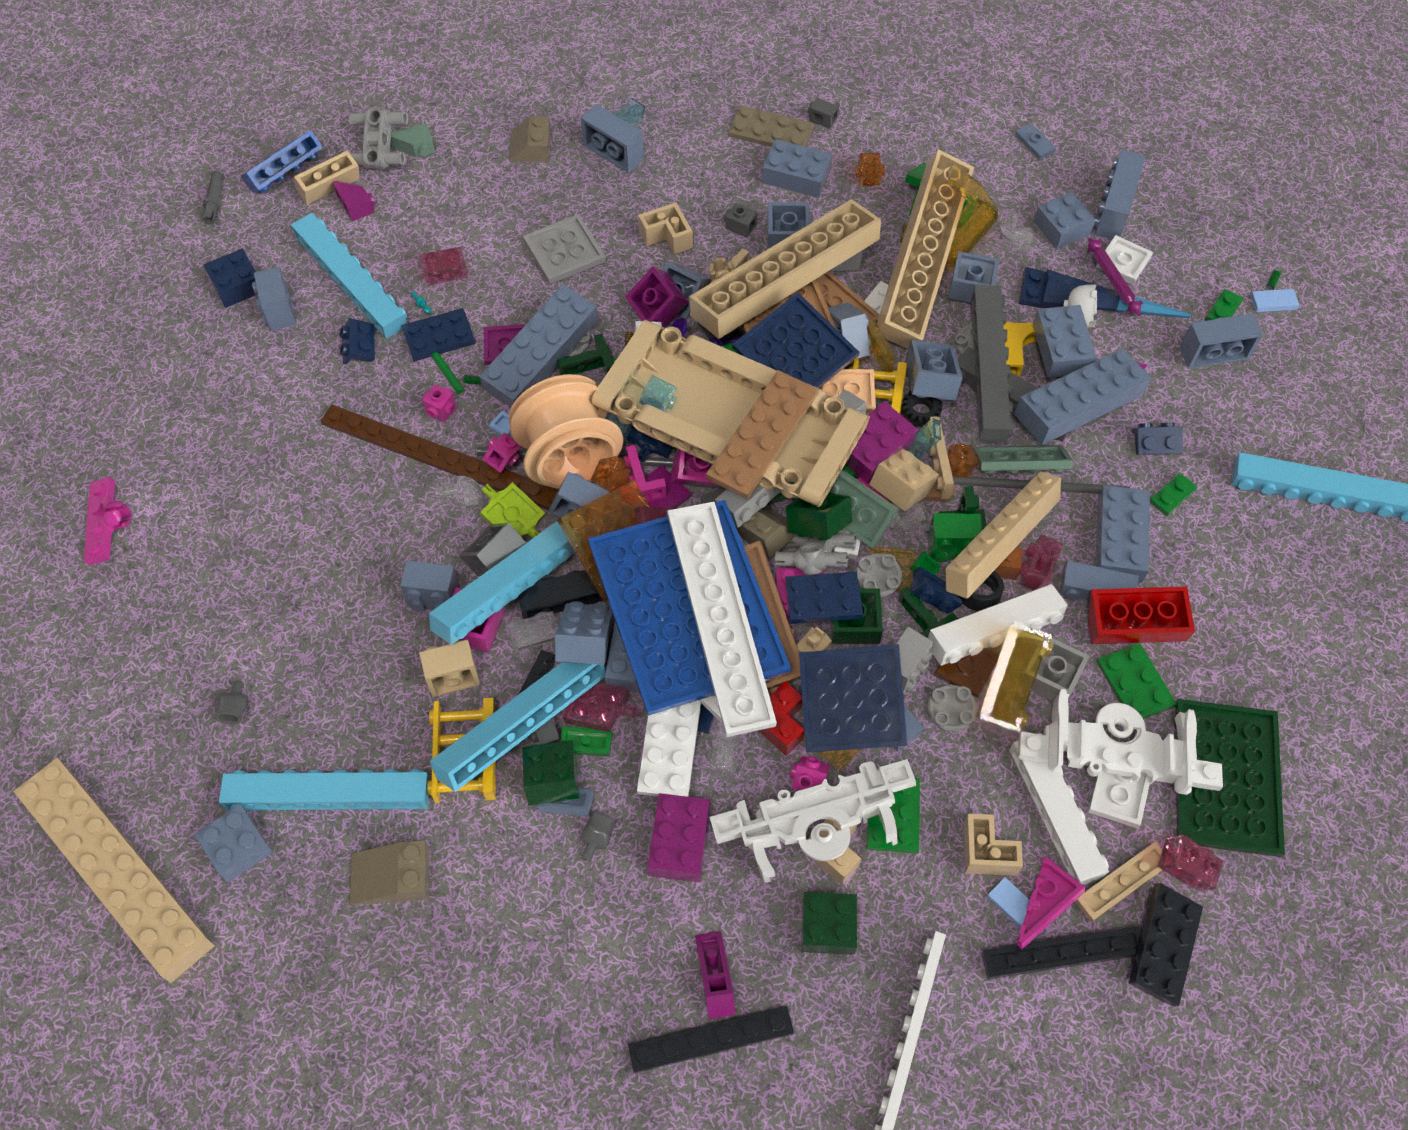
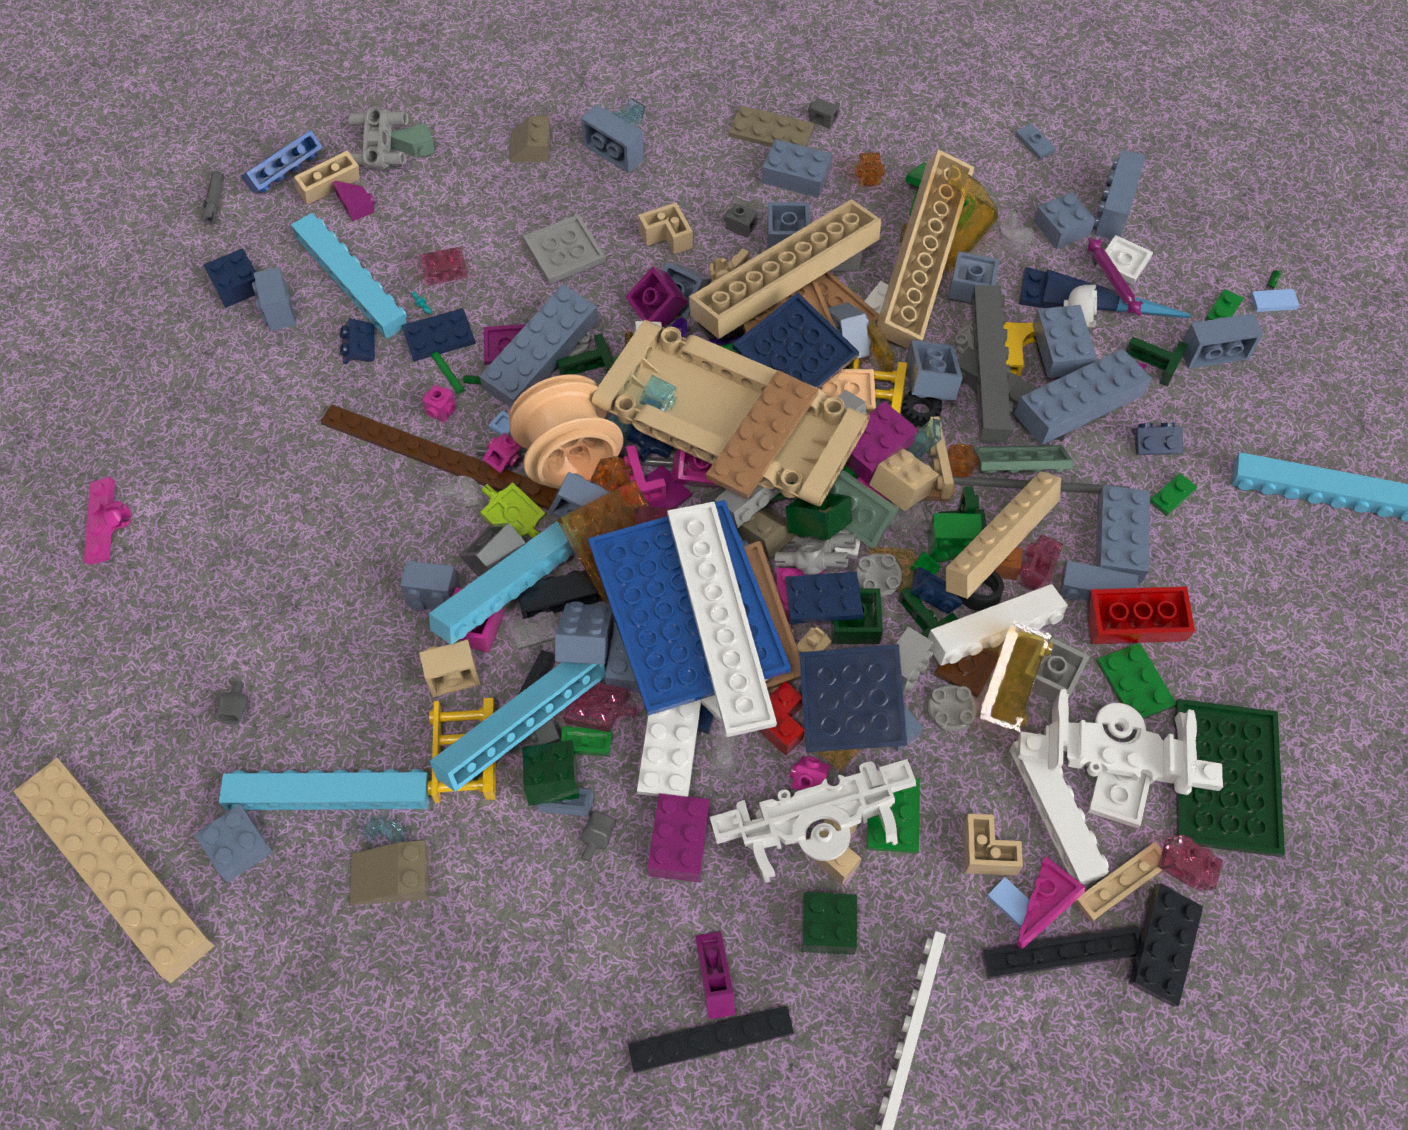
(374, 827): none -> clear light blue bracket
(1157, 356): none -> dark green bracket

